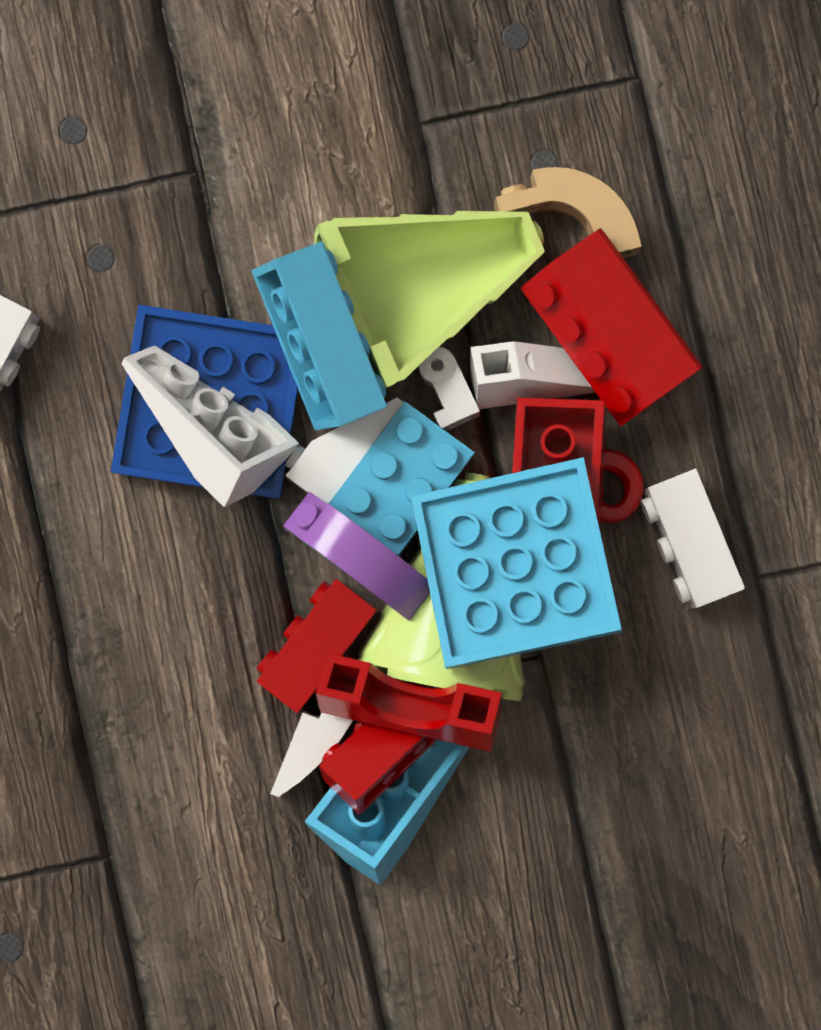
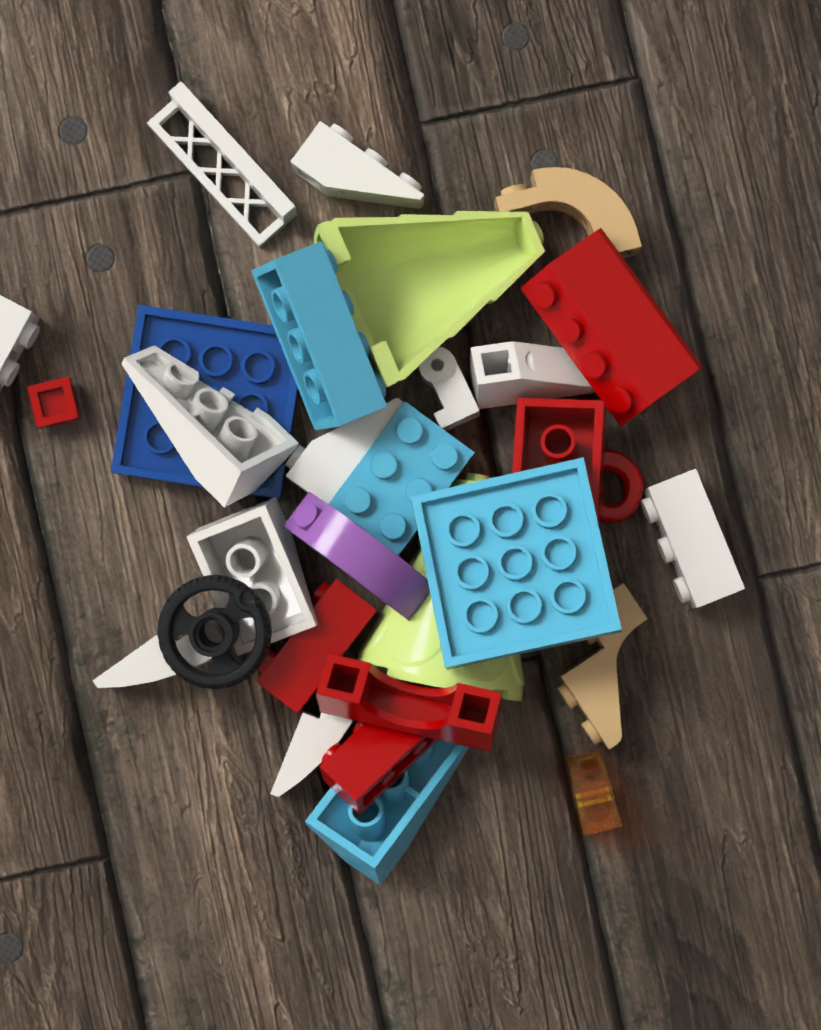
(54, 402): none -> red plate
(148, 664): none -> white slope
(176, 621): none -> black wheel
(233, 154): none -> white fence
(262, 555): none -> white slope
(346, 172): none -> white slope
(592, 793): none -> clear orange leg
(594, 680): none -> tan arch

